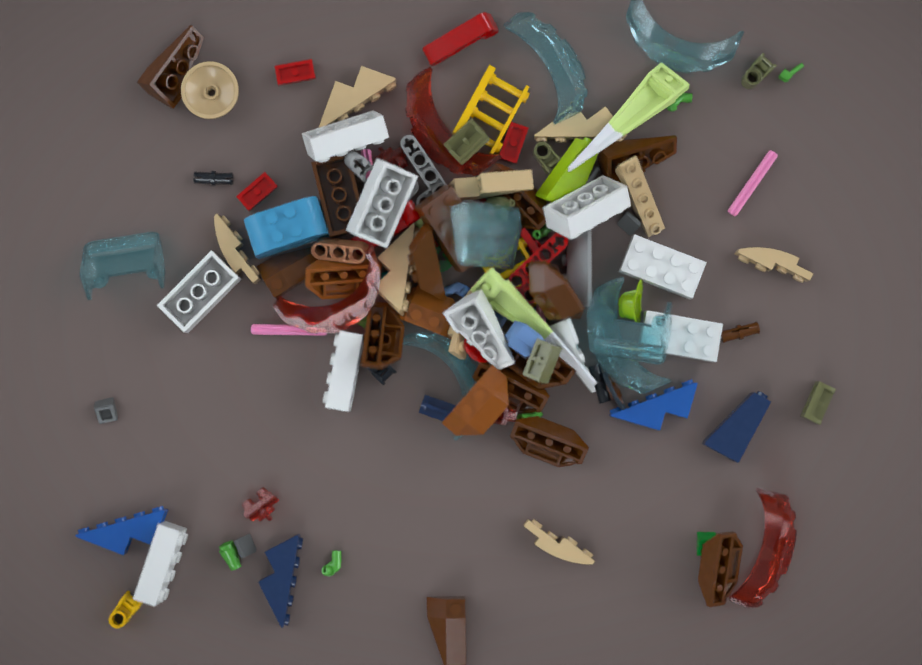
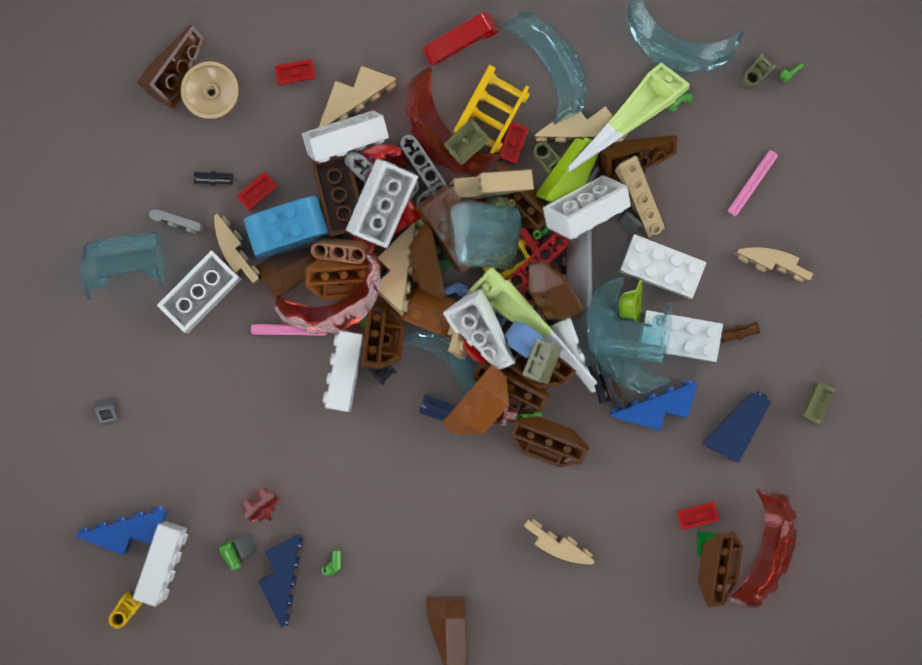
(175, 220): none -> light grey hinge
(380, 150): none -> red dish
(697, 515): none -> red plate

